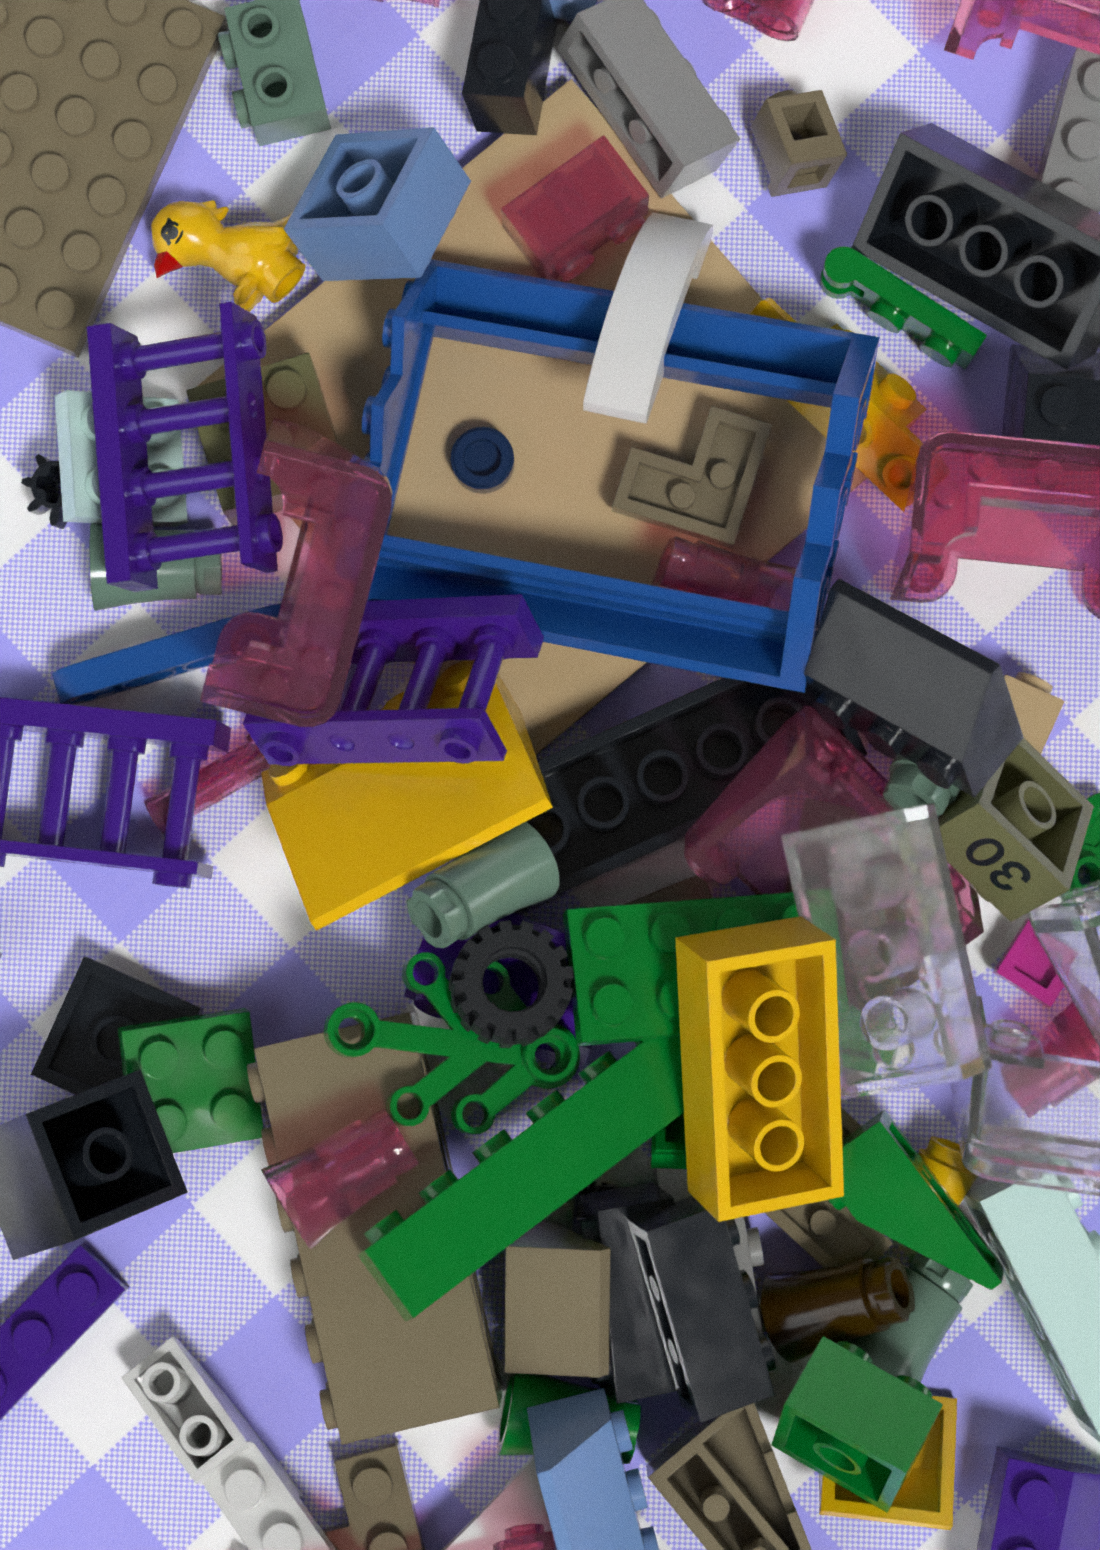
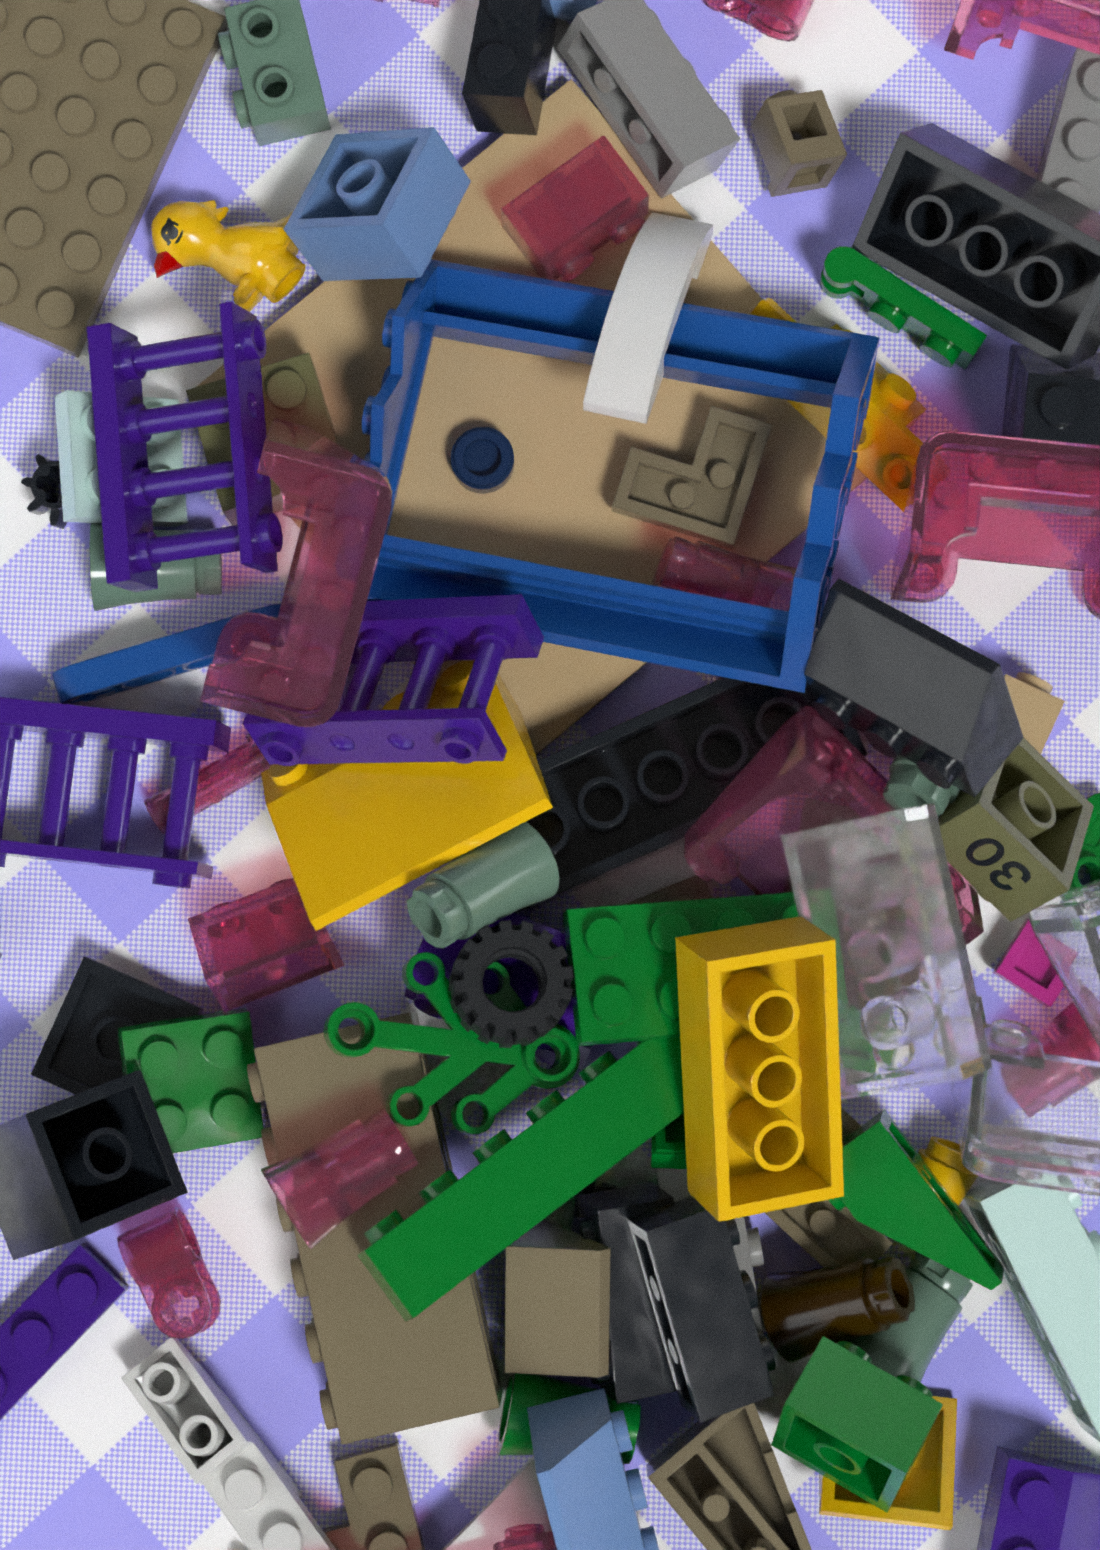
(168, 1265): none -> clear pink piece
(261, 945): none -> clear pink brick

